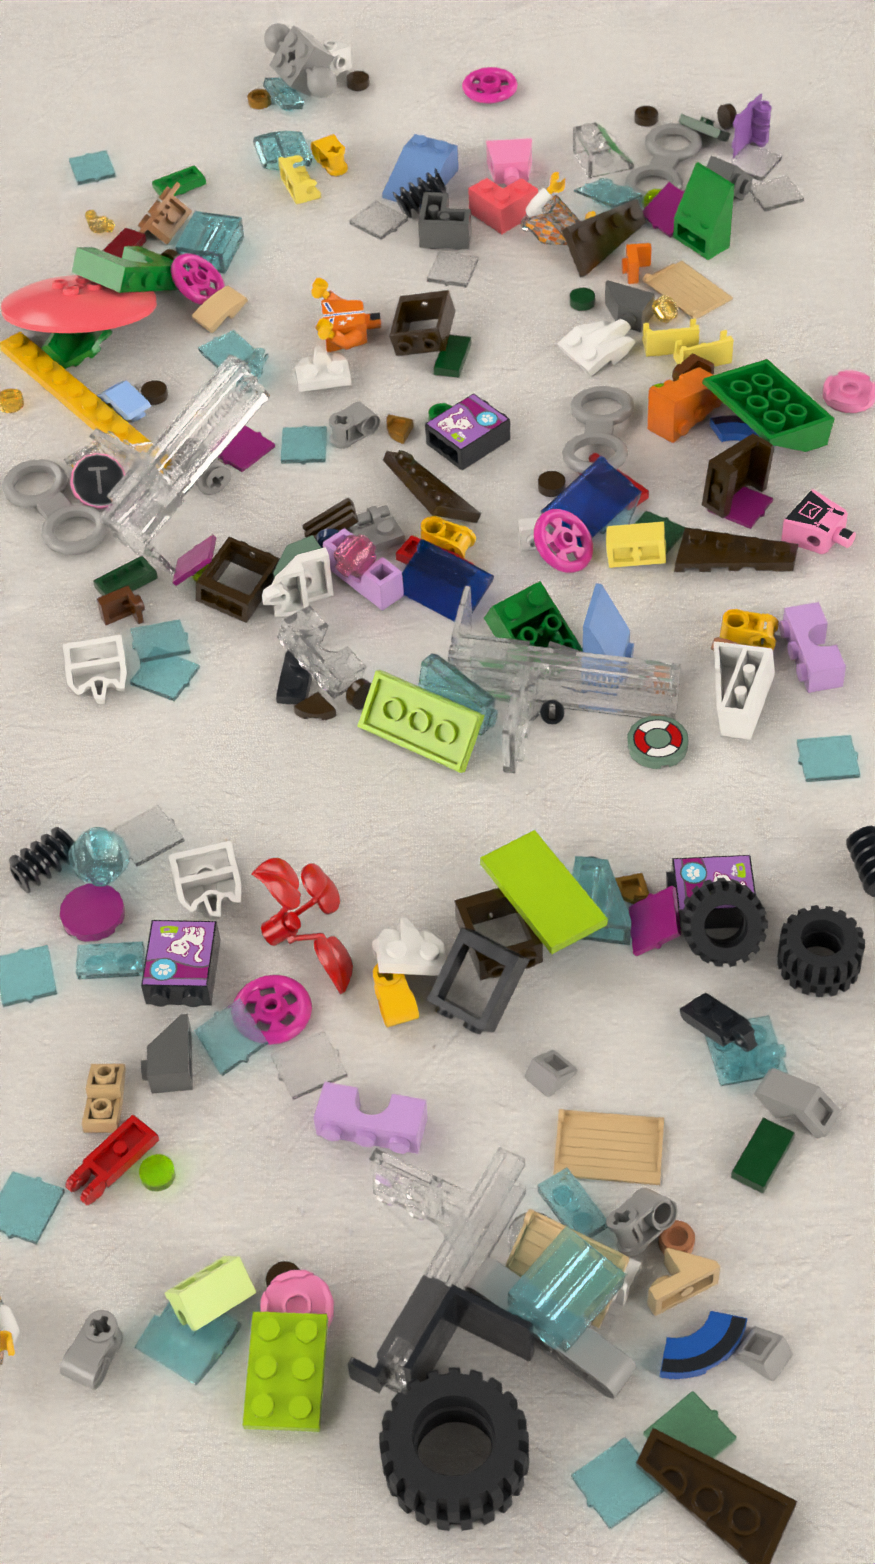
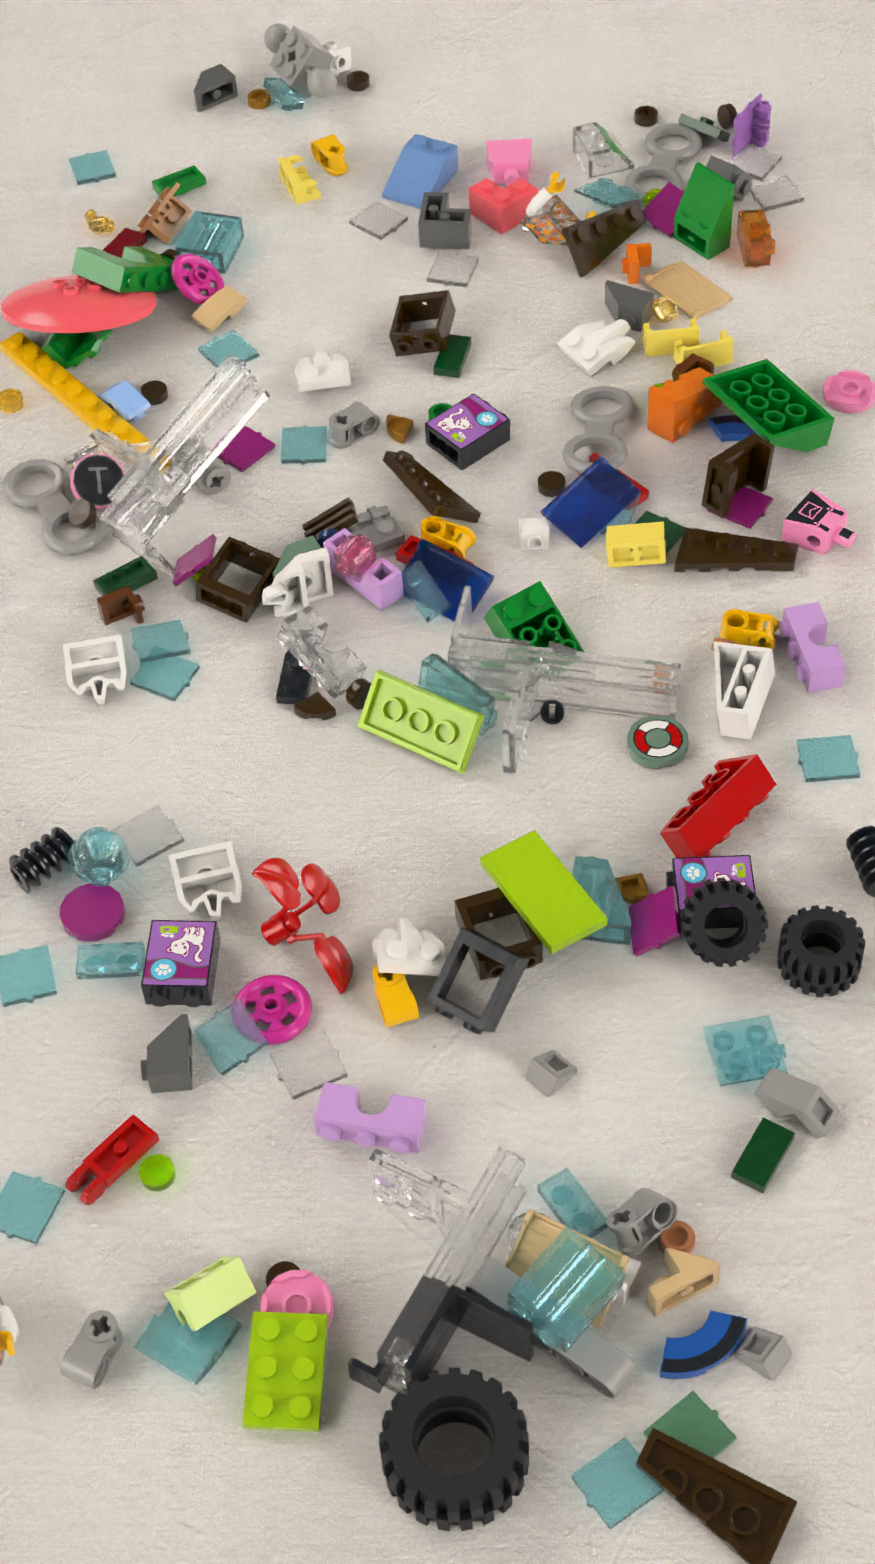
(82, 514): none -> tile
(104, 1098): tan slope -> none
(214, 87): none -> dark grey slope
(255, 364): clear light blue pin -> none
(281, 144): clear light blue slope -> none
(343, 320): orange torso -> none
(413, 198): black piece -> none
(424, 591): none -> clear light blue plate
(489, 85): dark pink plate -> none
(563, 540): dark pink plate -> none
(582, 299): dark green tile -> none
(605, 629): medium blue slope -> none
(609, 1146): tan piece -> none
(718, 806): none -> red wedge
(719, 1022): black hinge -> none
(755, 238): none -> clear orange brick

